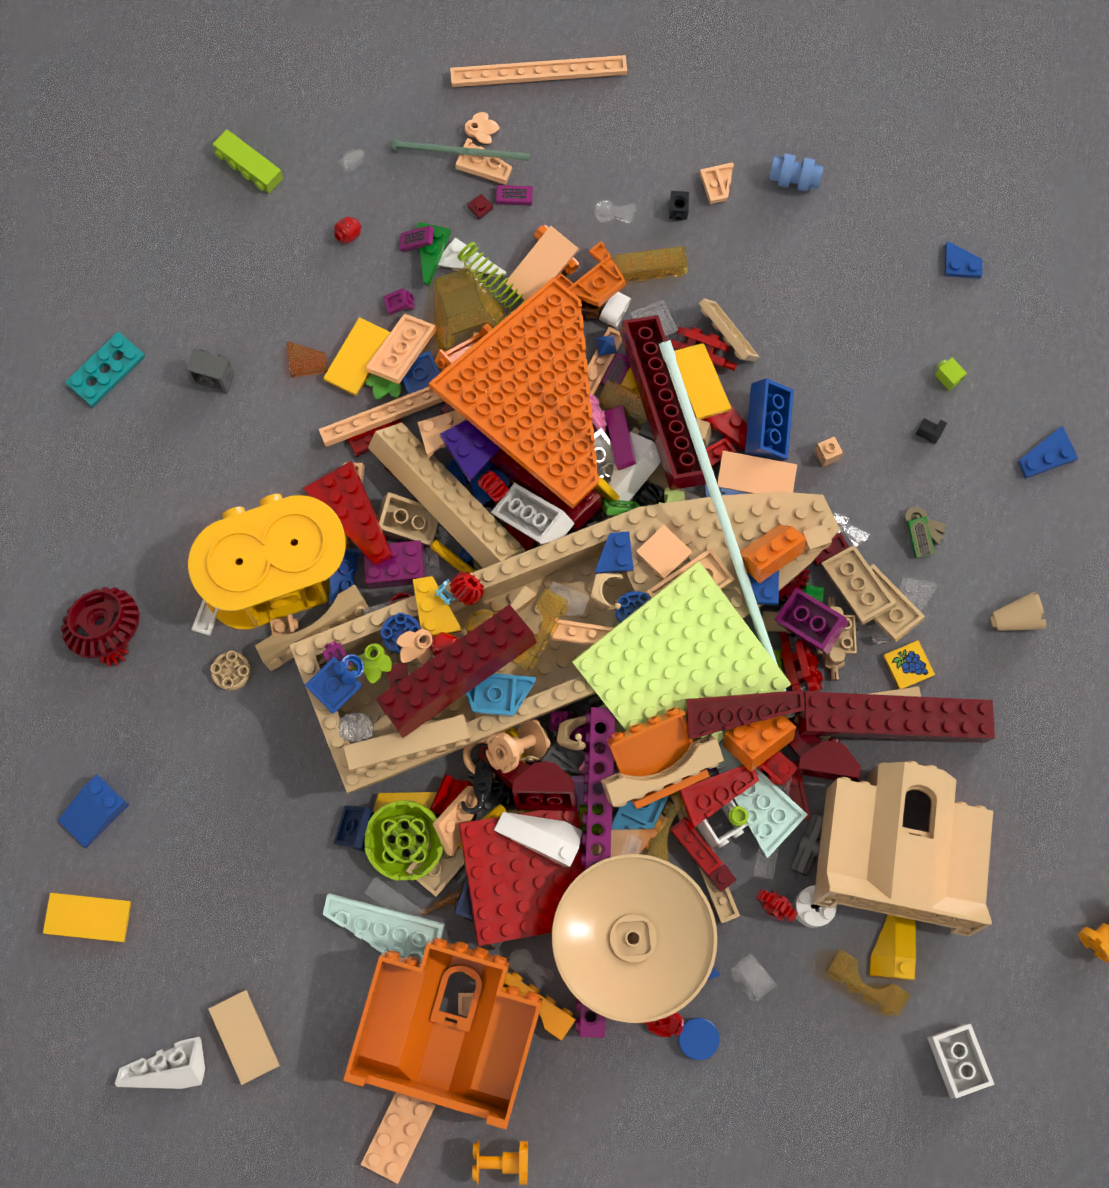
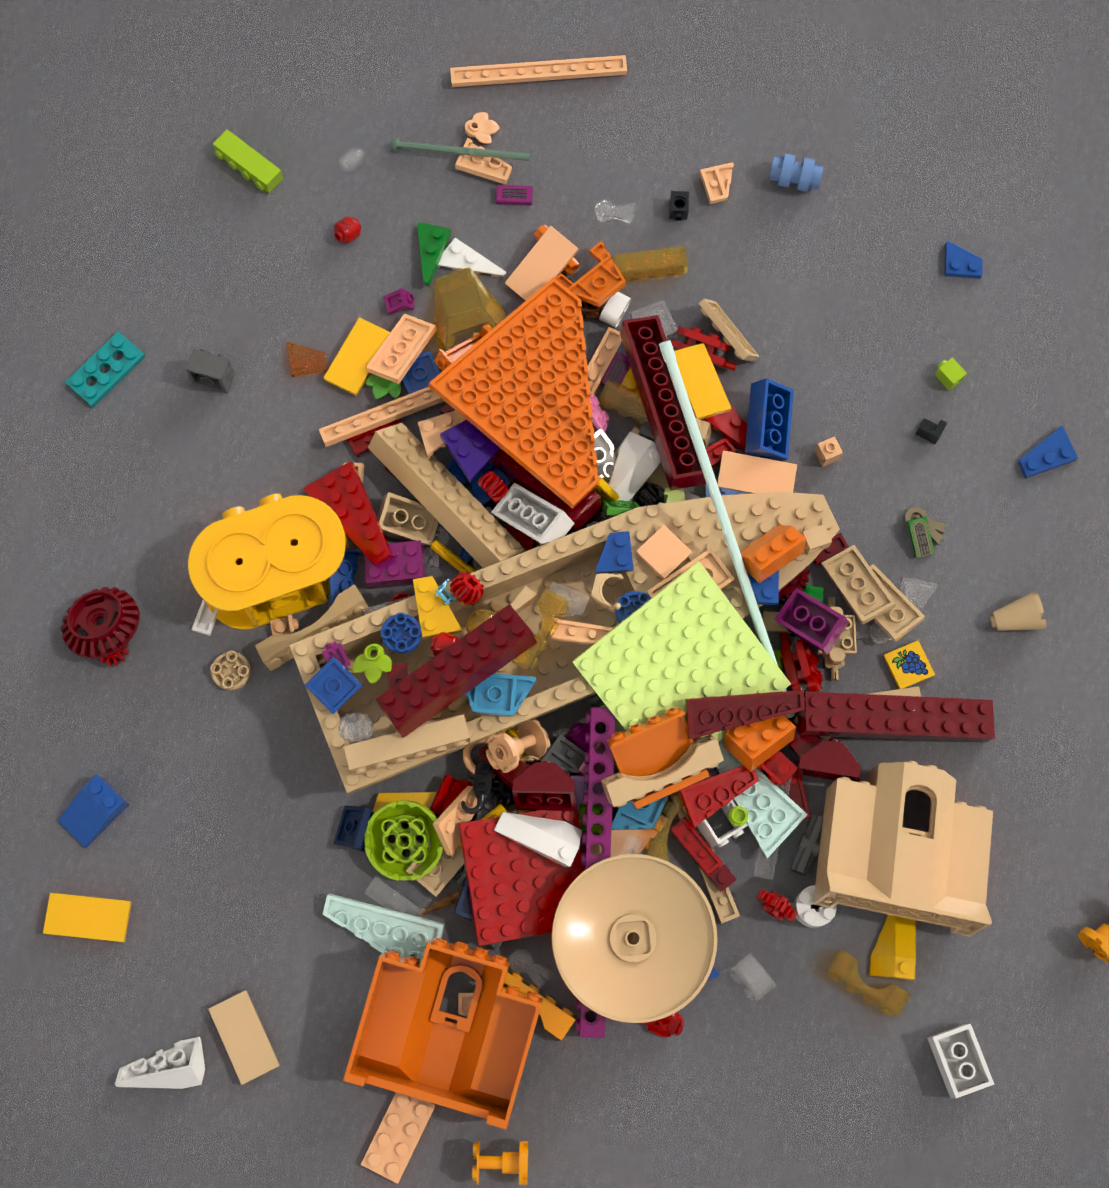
(349, 677): blue piece -> none
(413, 648): light nougat plate -> none
(416, 238): magenta tile -> none
(469, 253): lime piece -> none
(480, 206): dark red plate -> none
(558, 717): magenta bracket -> none
(565, 730): tan helmet -> none
(606, 345): blue slope -> none
(620, 437): magenta tile -> none
(699, 1039): blue tile -> none
(854, 534): clear piece -> none

